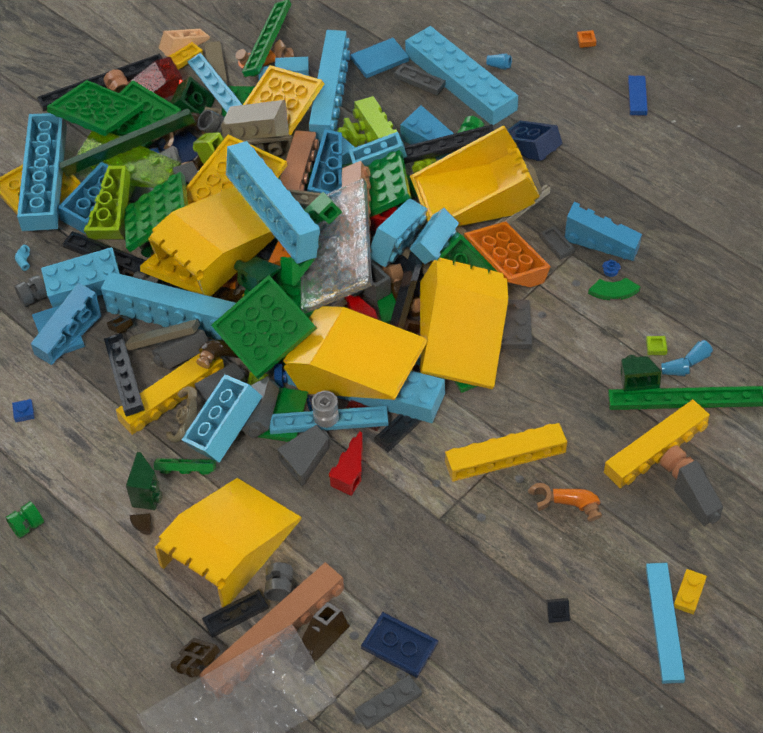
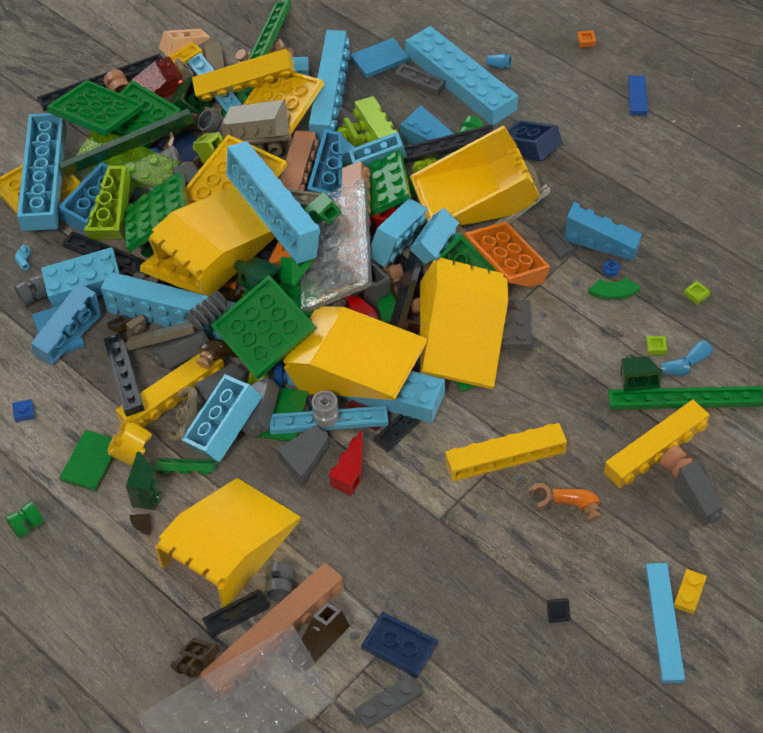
(88, 462): none -> green tile
(128, 442): none -> yellow brick
(136, 326): none -> dark tan plate
(183, 69): none -> dark tan slope
(207, 310): none -> dark grey piece
(243, 75): none -> yellow brick
(697, 292): none -> lime tile

